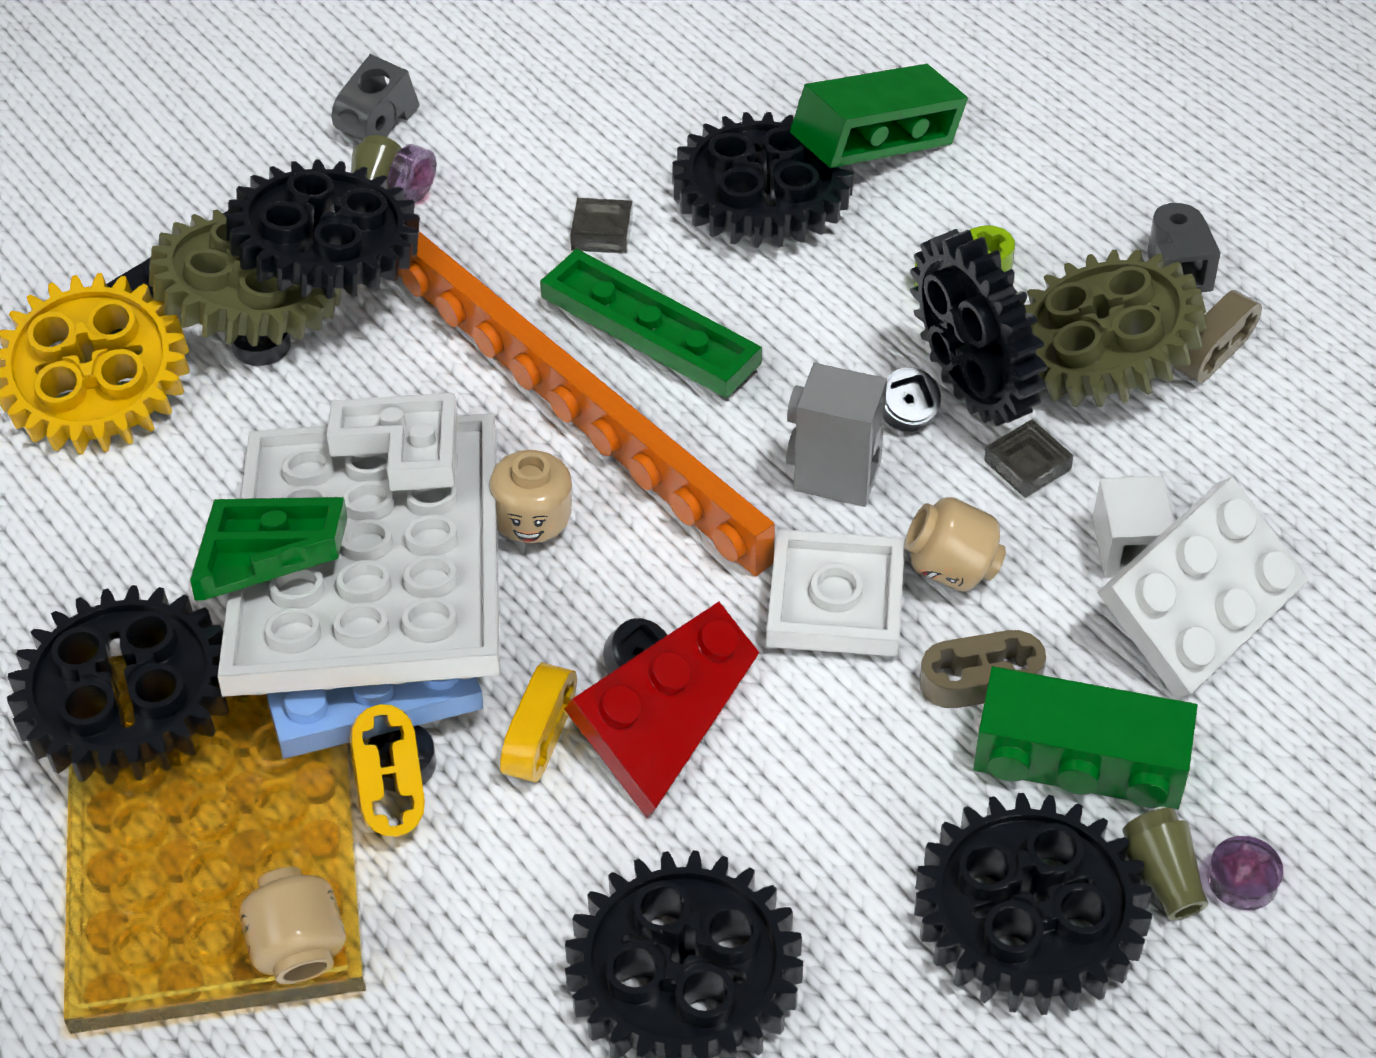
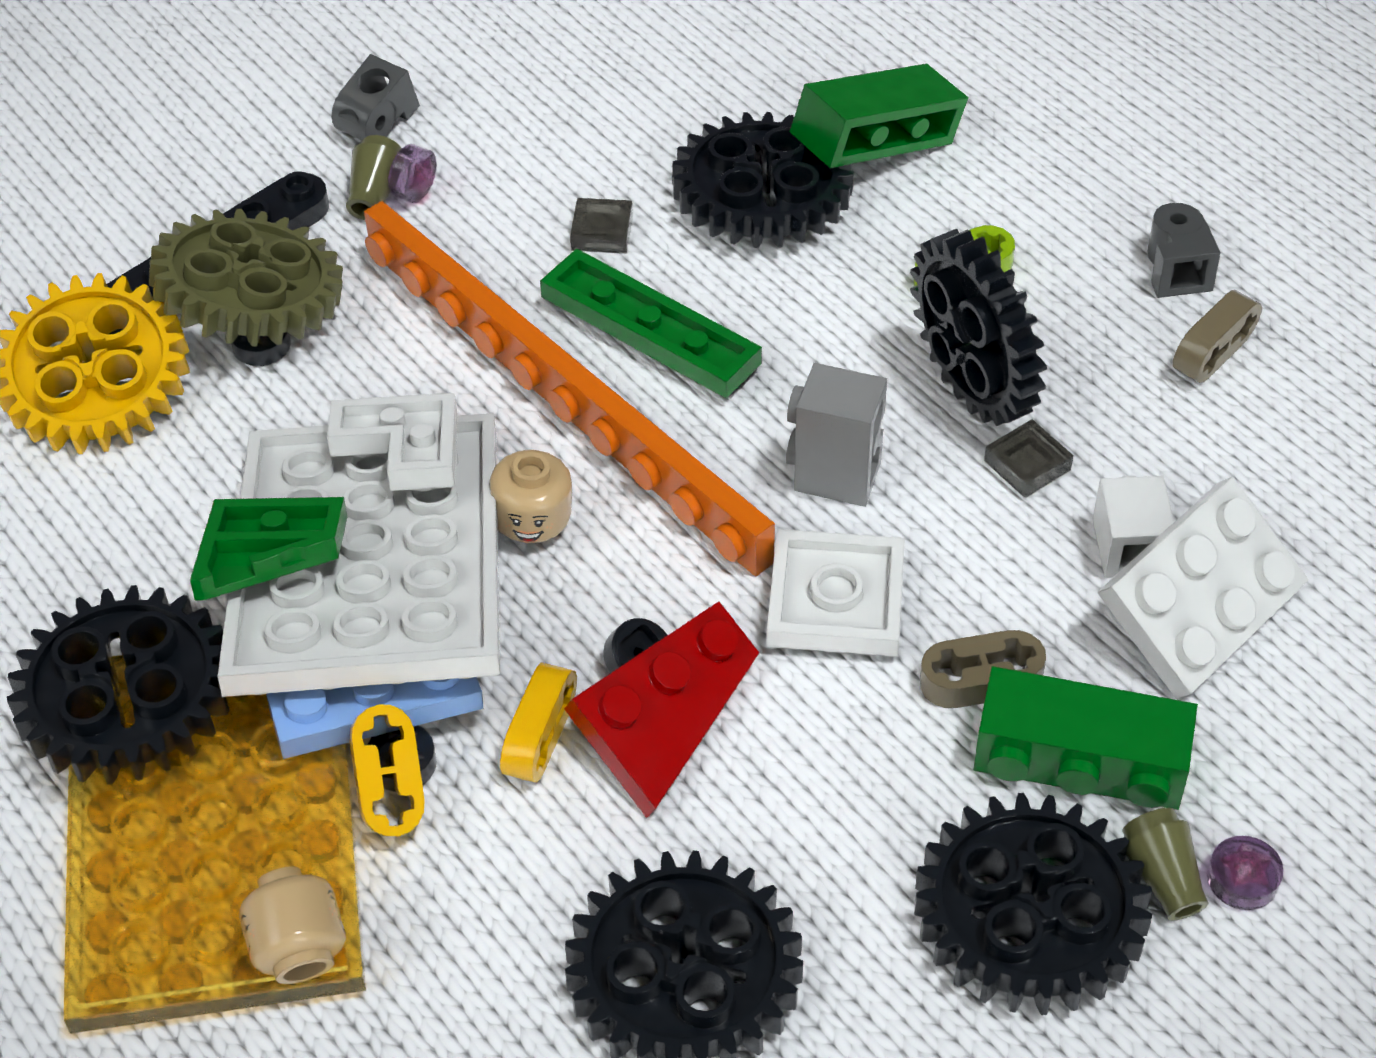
(293, 234): black gear -> none
(911, 399): tile -> none
(955, 544): tan head -> none
(1115, 326): olive gear -> none

